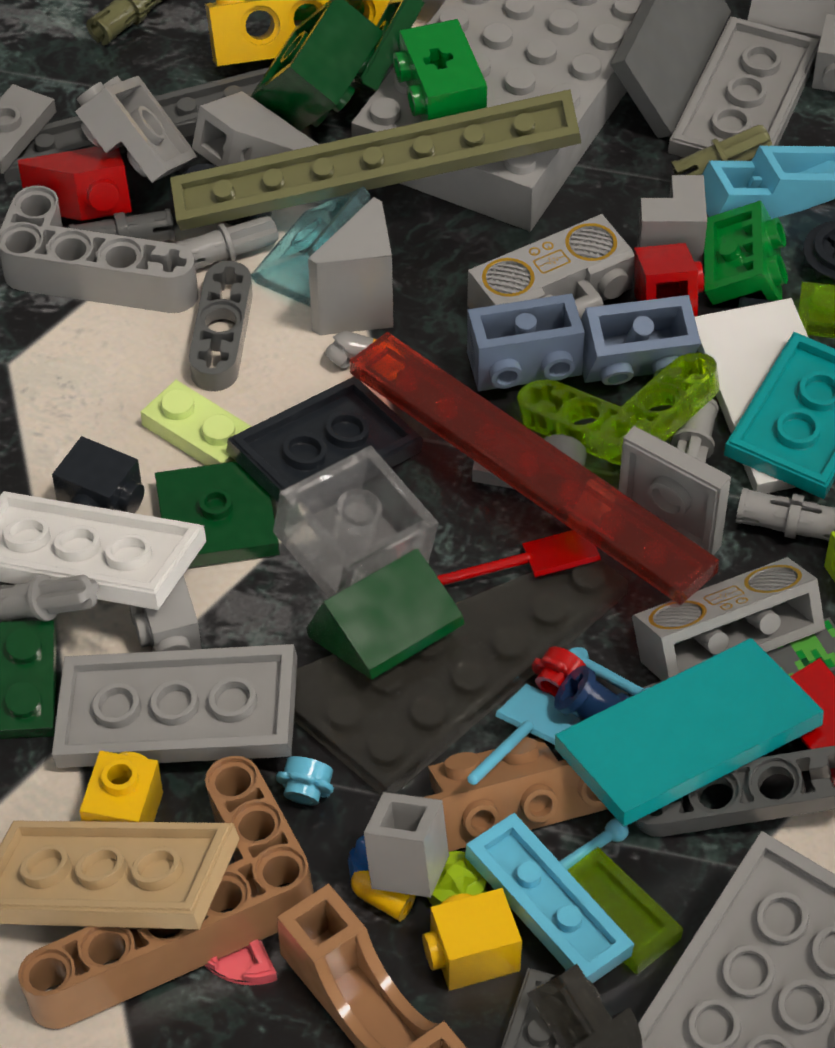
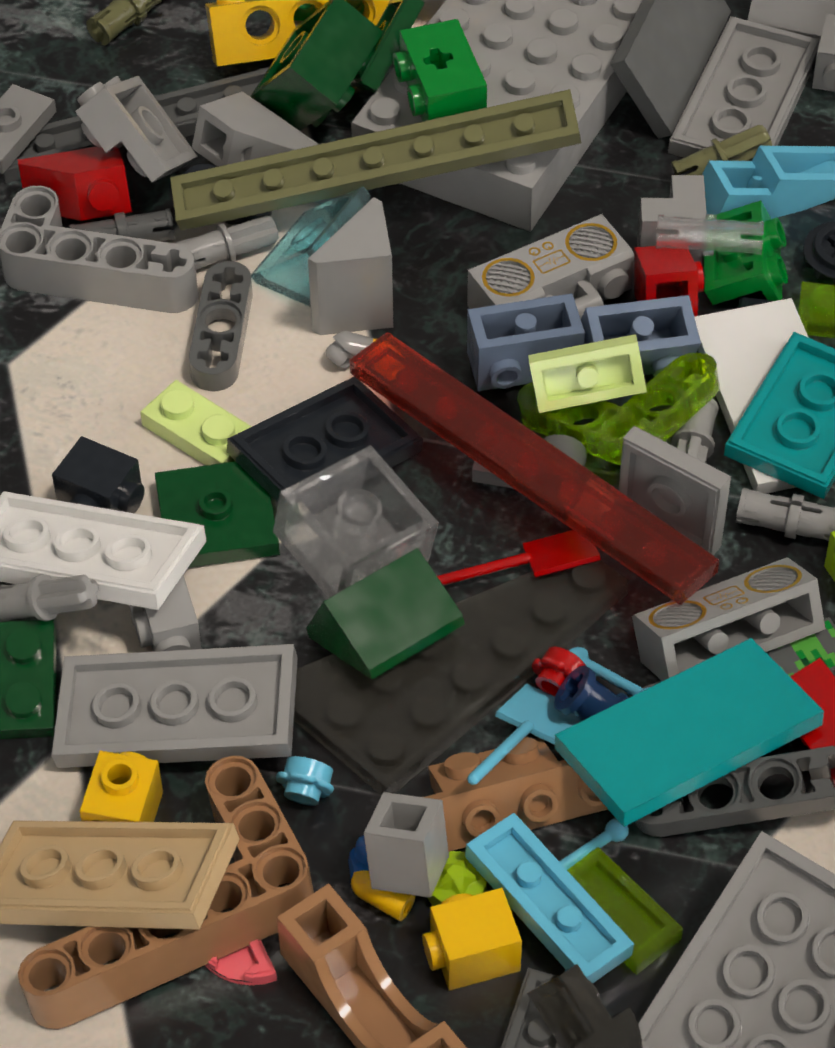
(587, 373): none -> yellowish green plate
(709, 234): none -> clear pin

